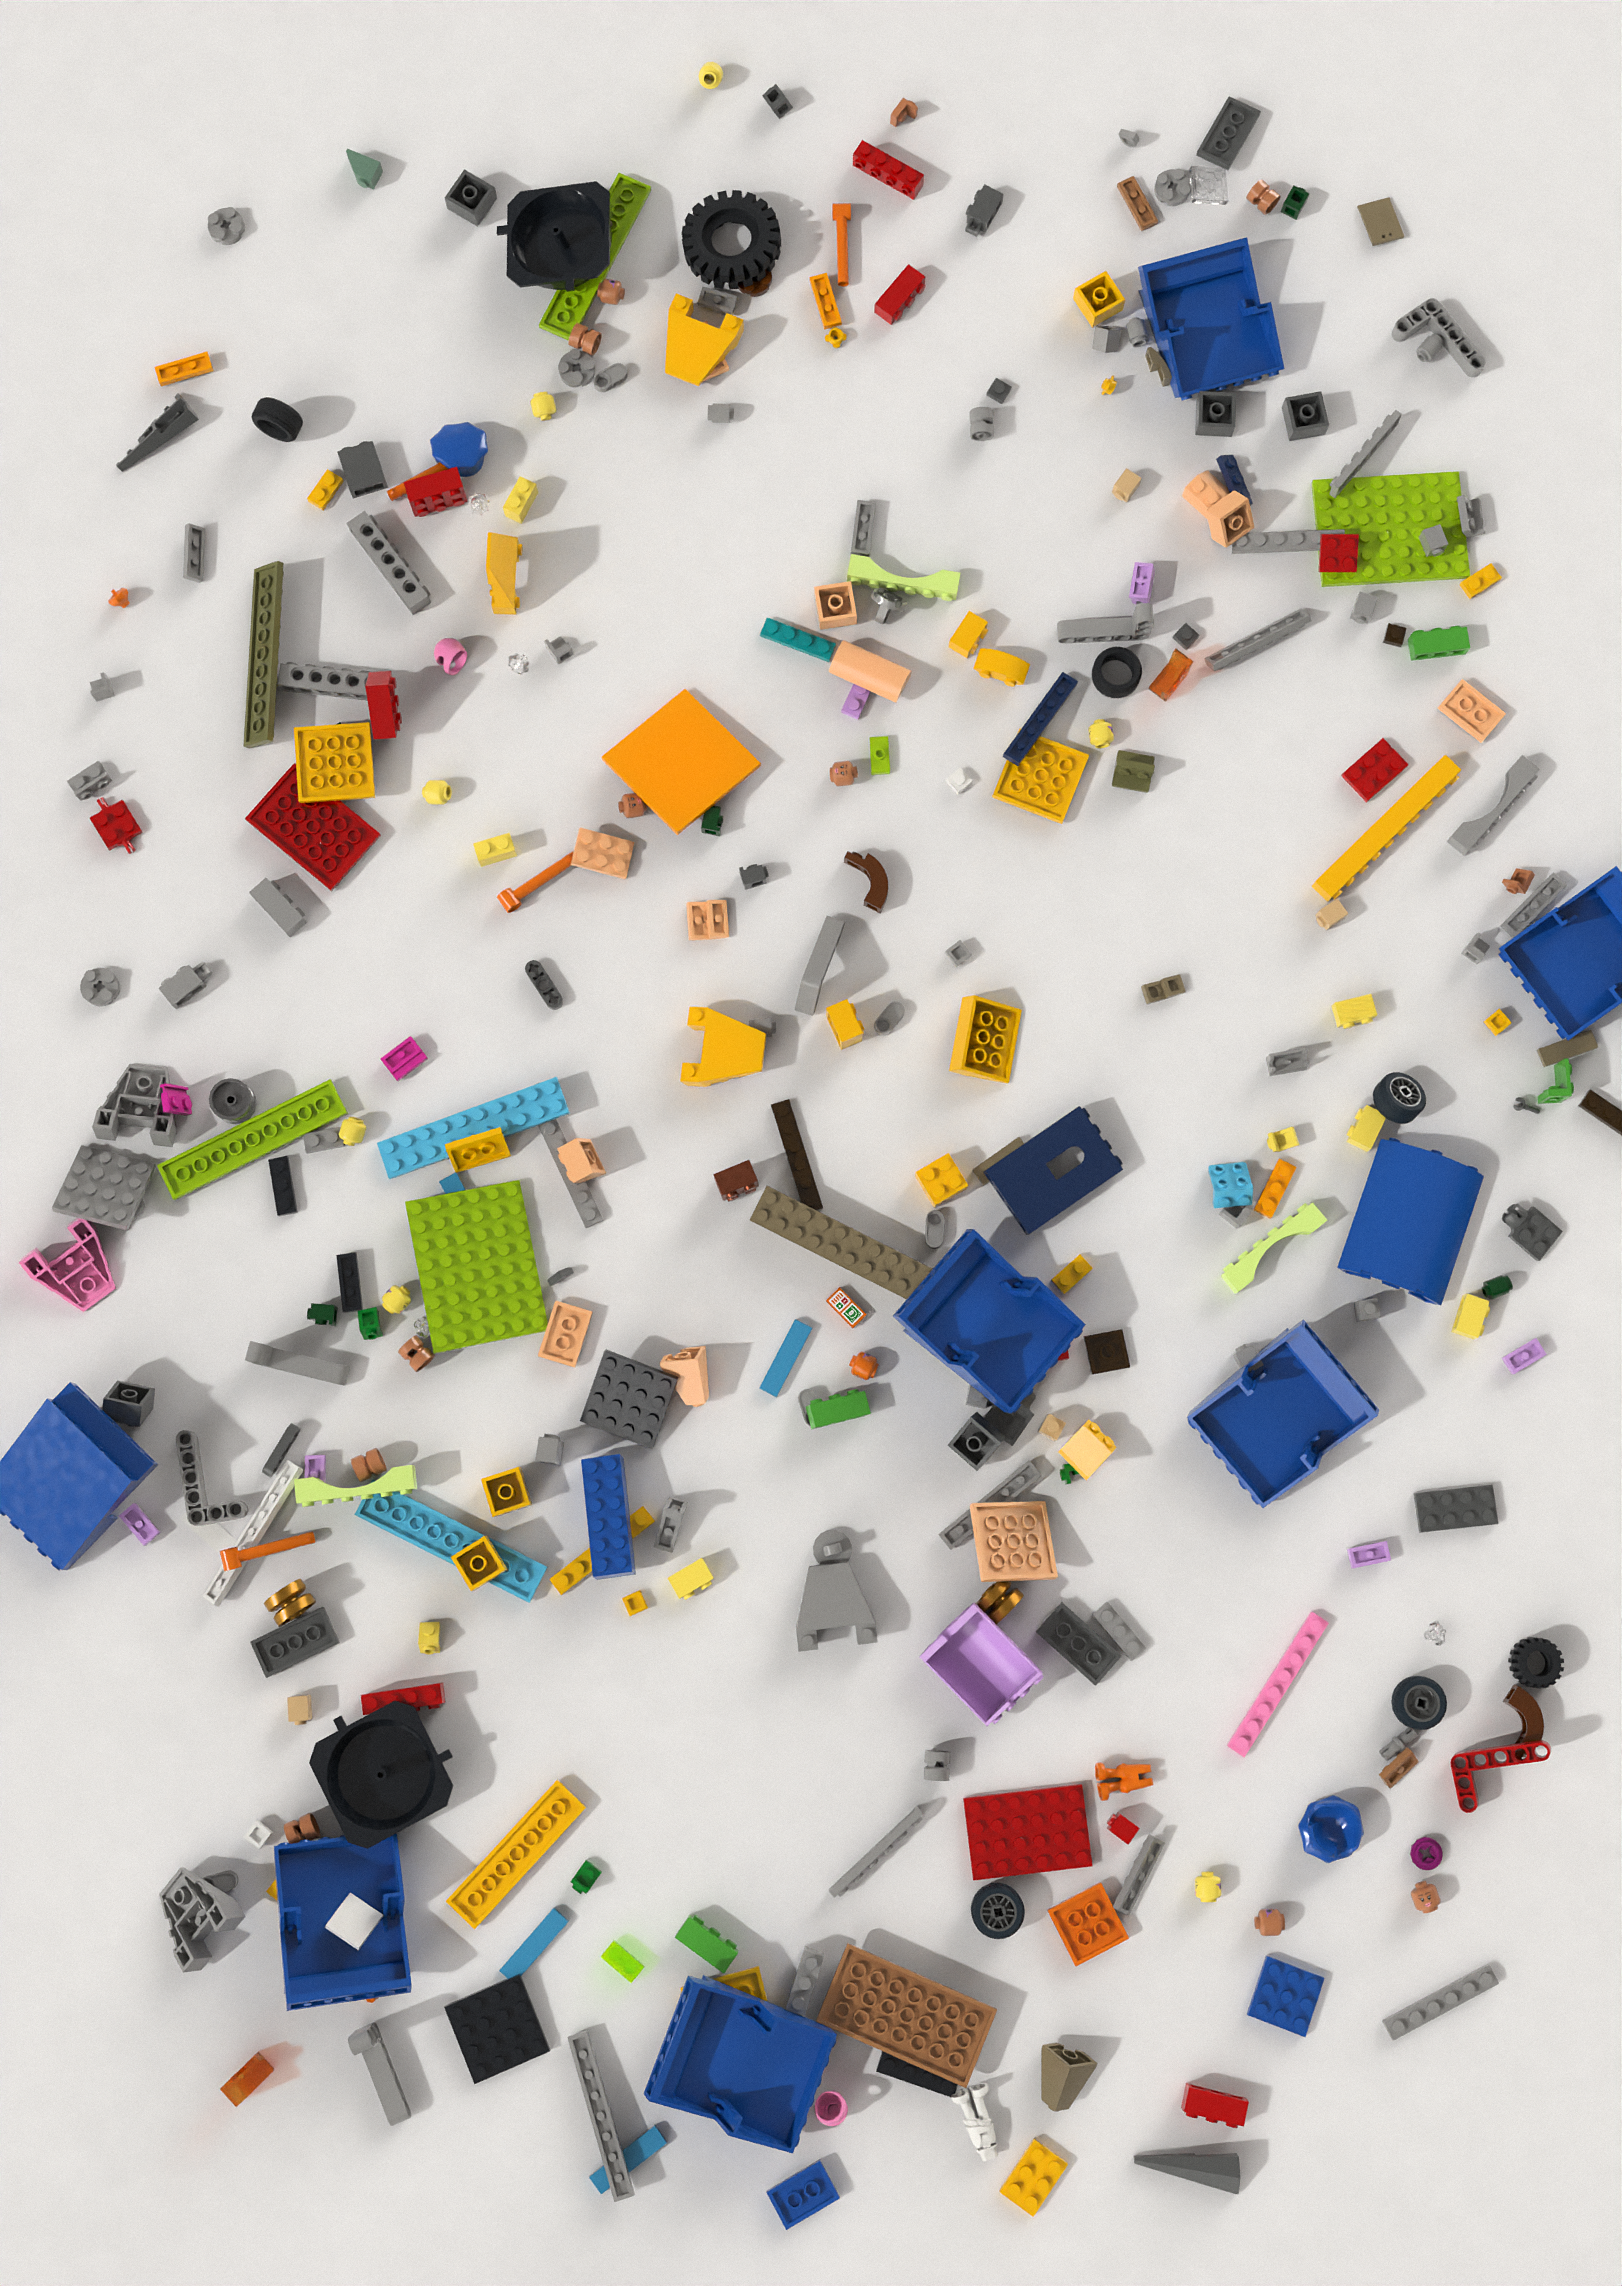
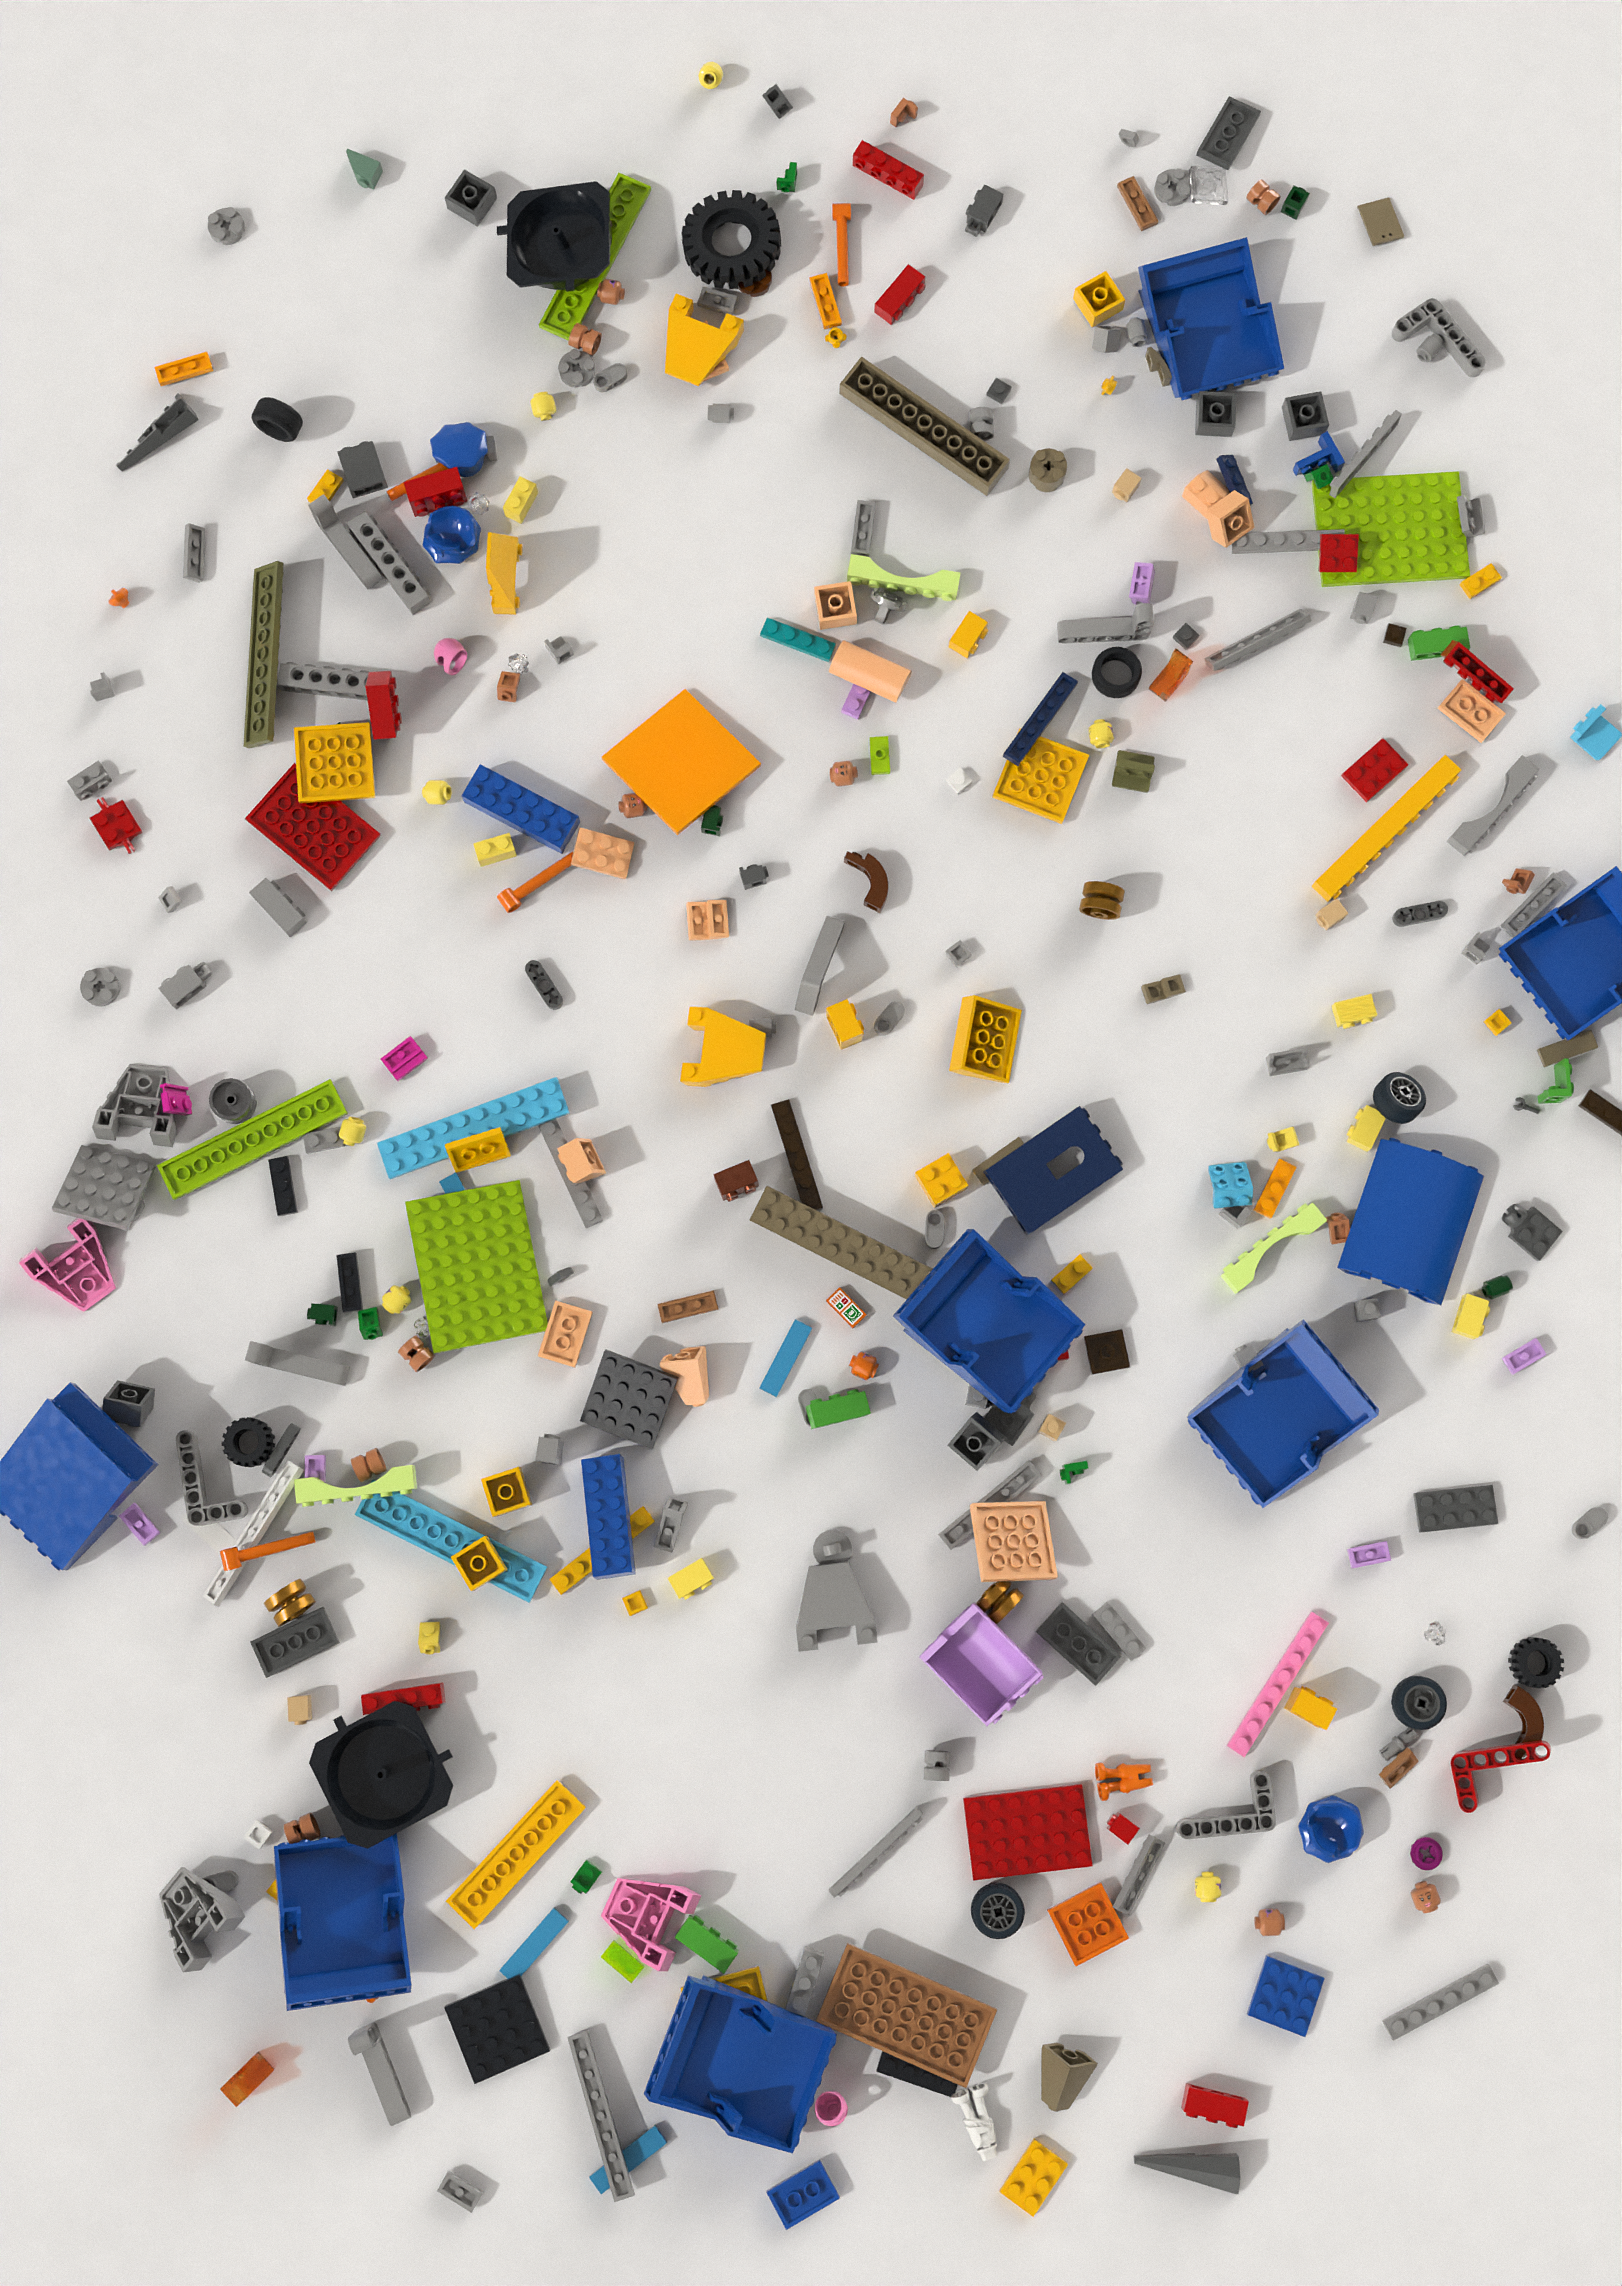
(170, 899): none -> light grey plate
(232, 1437): none -> black tyre
(343, 542): none -> light grey beam
(354, 1921): white tile -> none
(451, 535): none -> blue piece
(460, 2191): none -> light grey plate
(491, 448): none -> light grey plate
(508, 686): none -> nougat bracket
(521, 809): none -> blue brick
(641, 1914): none -> bright pink wedge
(687, 1306): none -> medium nougat tile
(789, 182): none -> green bracket
(924, 426): none -> dark tan brick
(1001, 666): yellow brick -> none
(1046, 460): none -> dark tan brick
(1087, 1449): yellow slope -> none
(1101, 900): none -> pearl gold wheel
(1235, 1819): none -> light grey beam
(1310, 1708): none -> yellow brick
(1322, 476): none -> green bracket
(1328, 453): none -> blue bracket
(1338, 1228): none -> nougat bracket
(1415, 920): none -> dark grey beam
(1433, 541): light grey brick -> none
(1476, 671): none -> red brick
(1593, 1520): none -> light grey piece
(1595, 733): none -> medium azure bracket

